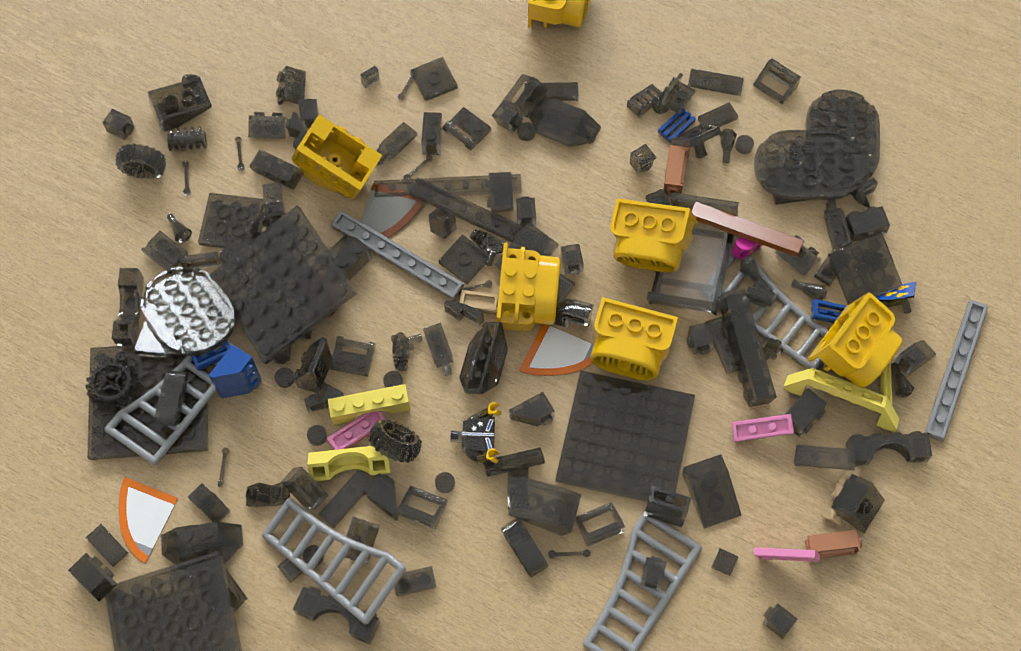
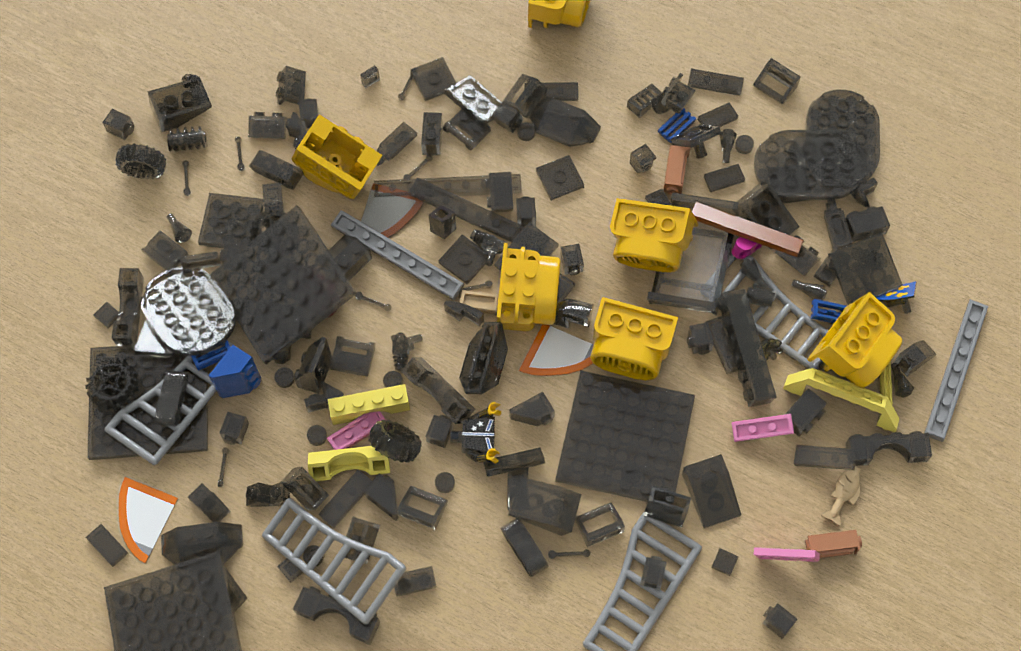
(93, 577): clear smoke brick -> none
(106, 314): none -> clear smoke tile
(234, 428): none -> clear smoke brick
(359, 296): none -> clear smoke hinge
(439, 347): clear smoke hinge -> none
(439, 430): none -> clear smoke brick
(450, 400): none -> clear smoke arch
(474, 99): none -> clear smoke tile
(560, 177): none -> clear smoke tile
(724, 177): none -> clear smoke tile
(765, 208): none -> clear smoke slope
(858, 502): clear smoke slope -> none

